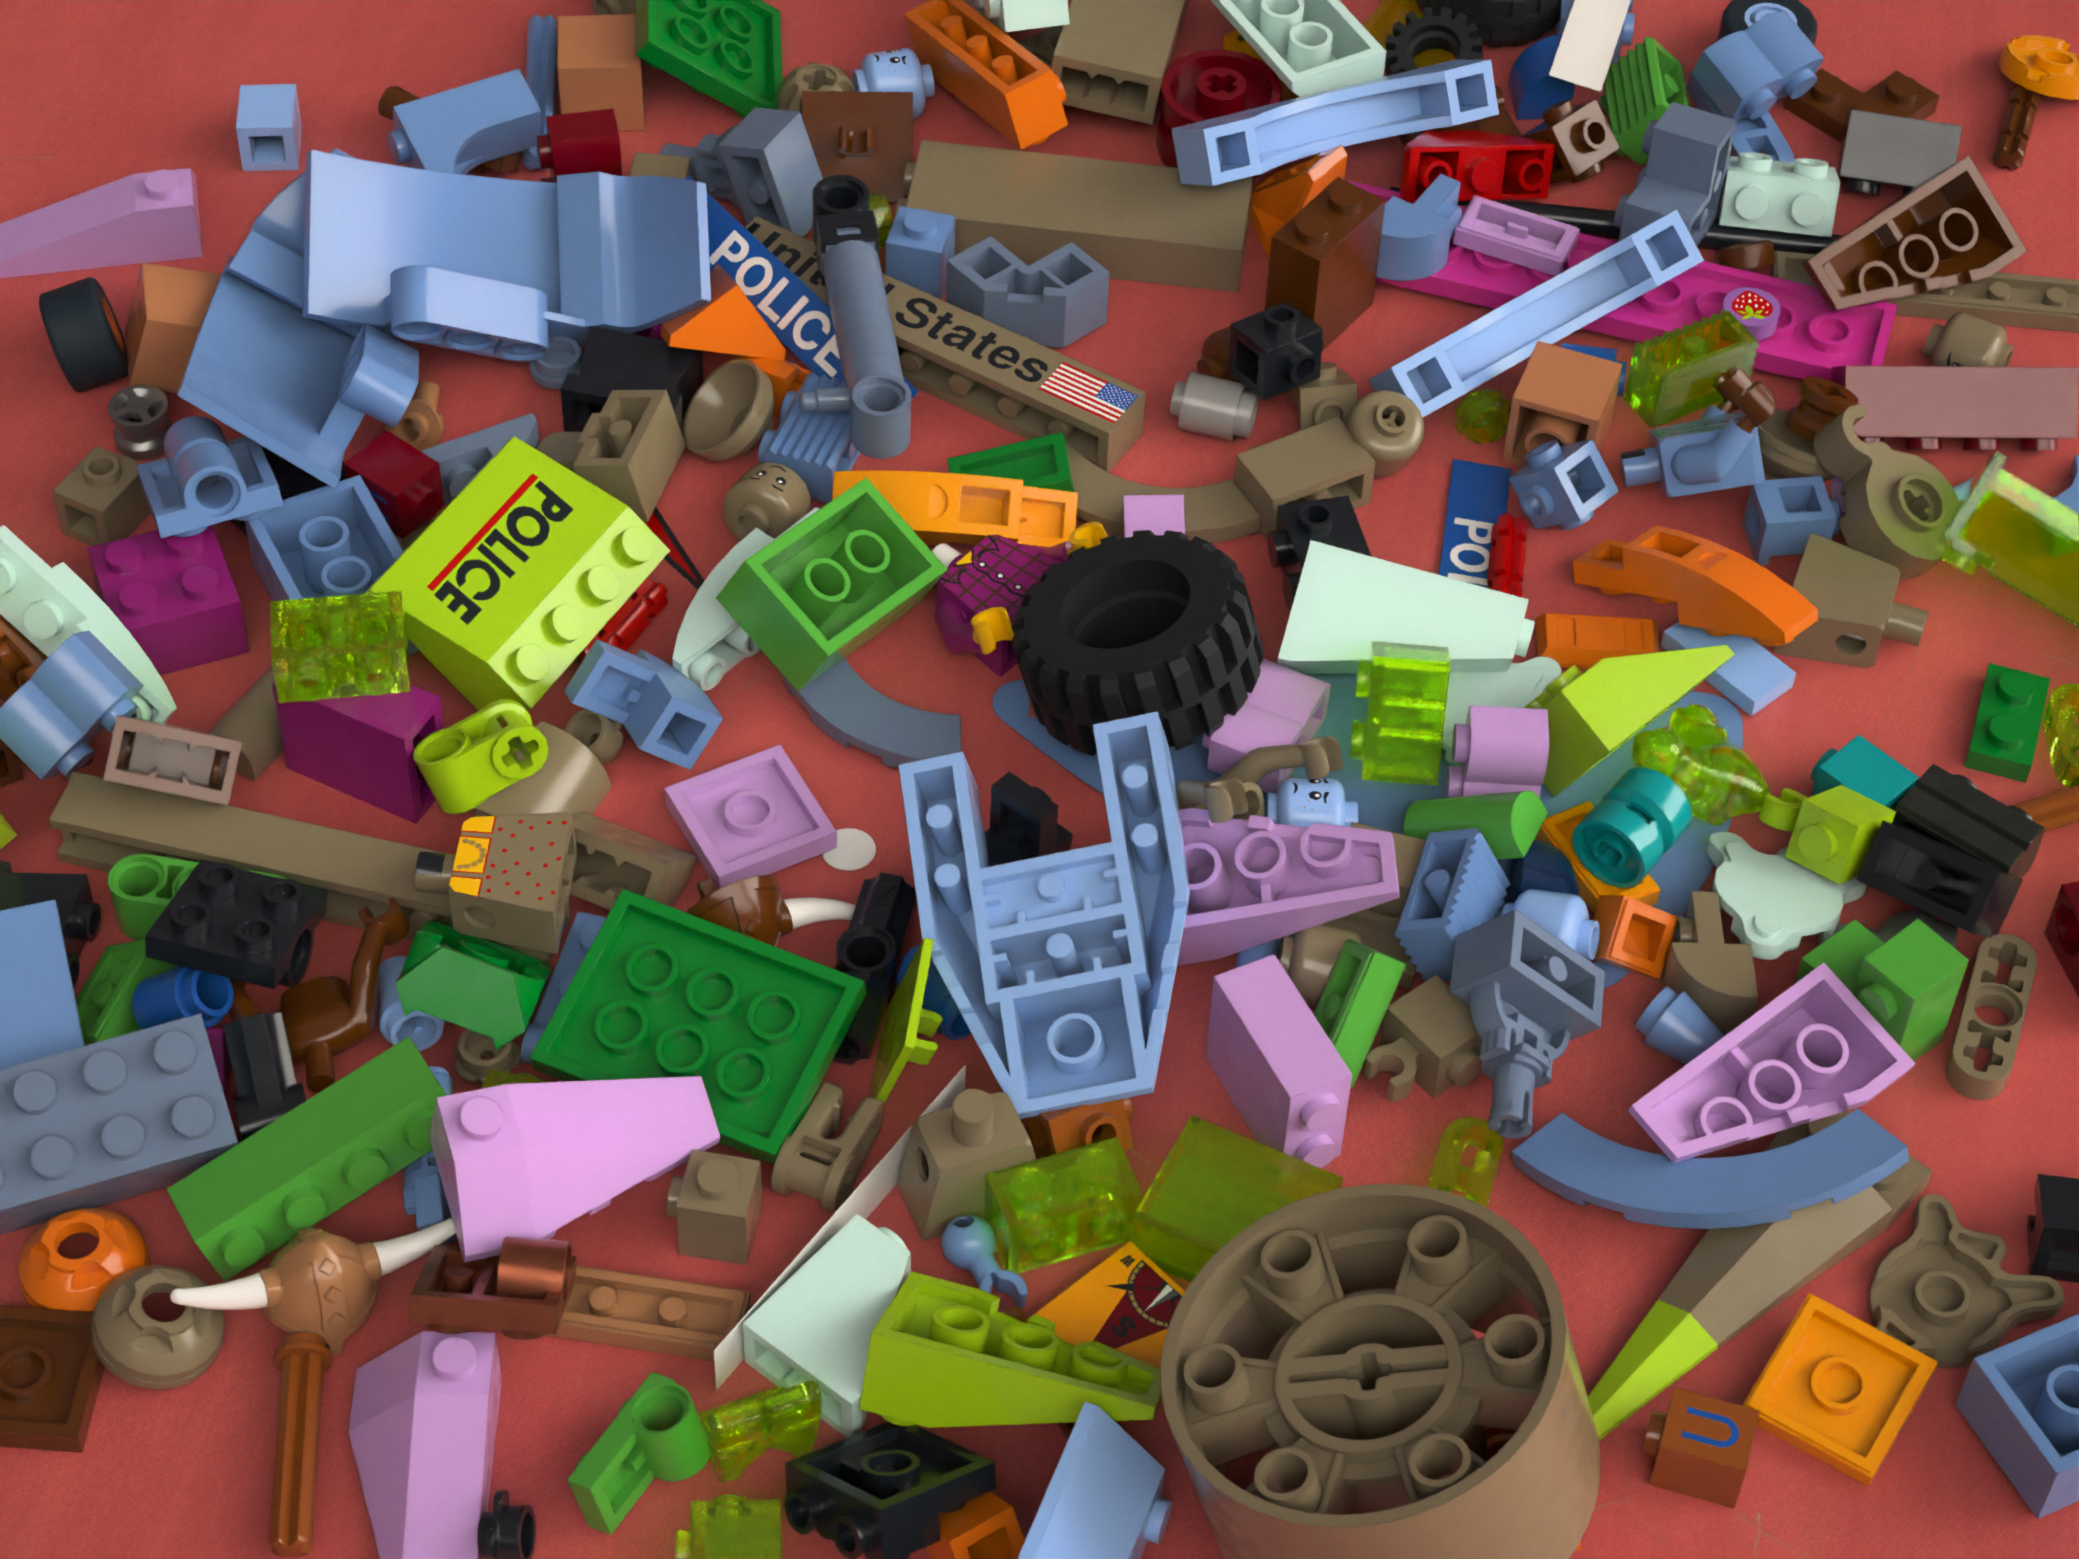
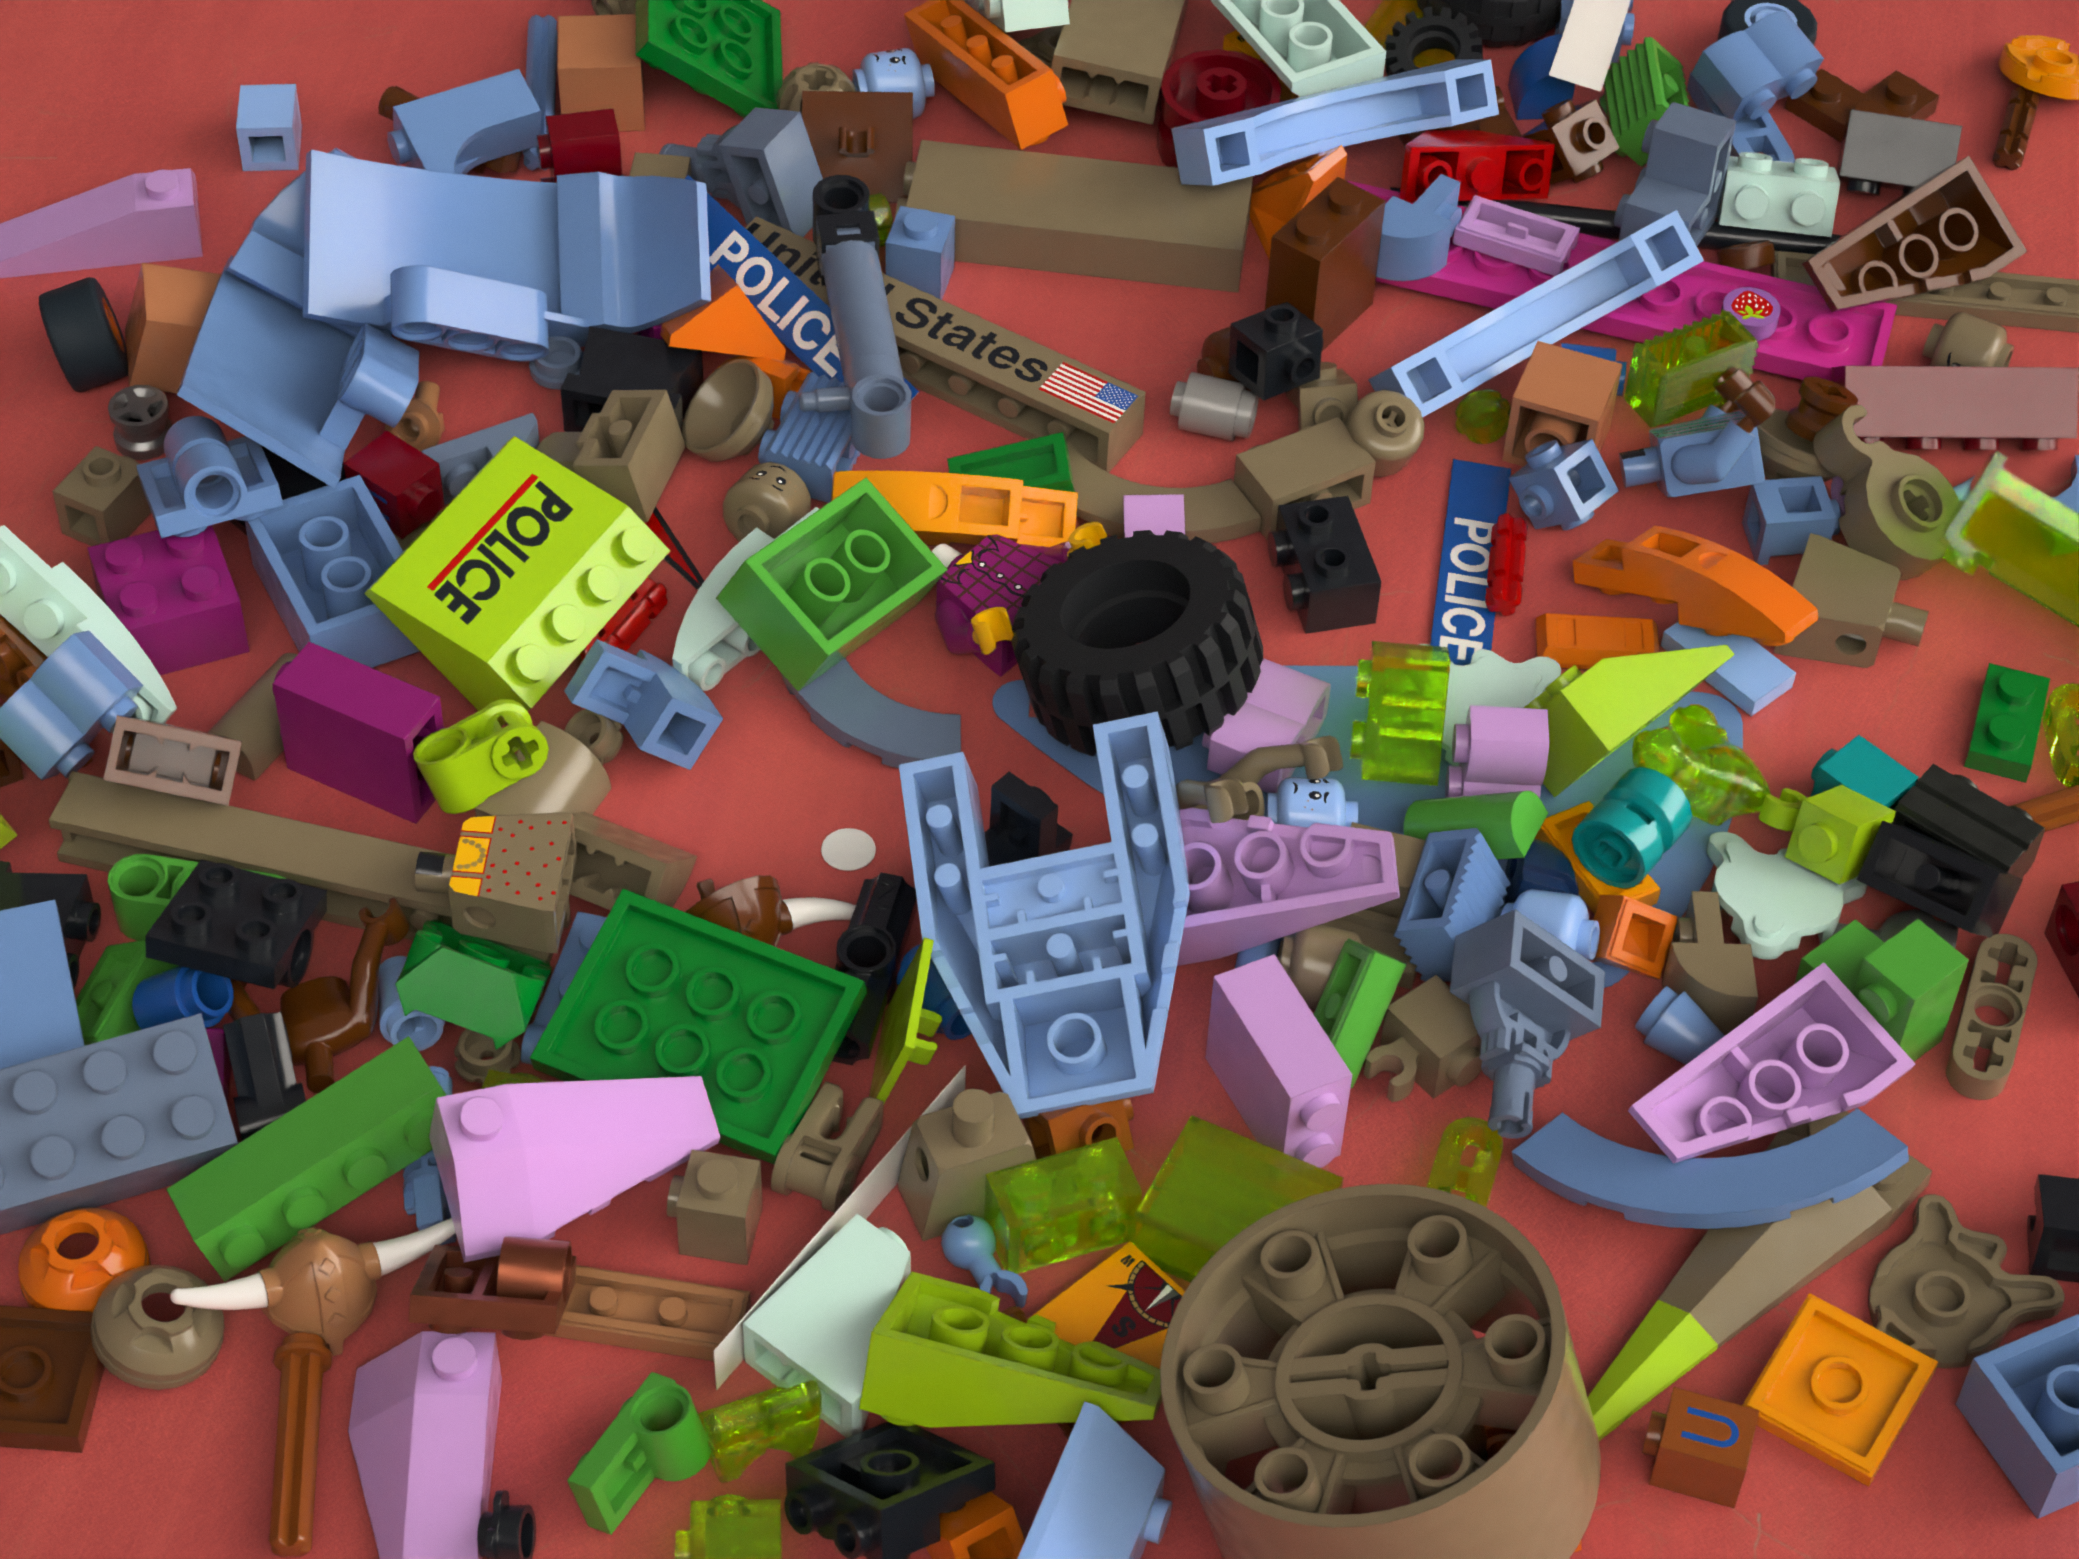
(339, 646): clear neon green brick -> none
(750, 817): lavender plate -> none
(1046, 301): sand blue brick -> none
(1360, 599): light aqua slope -> none

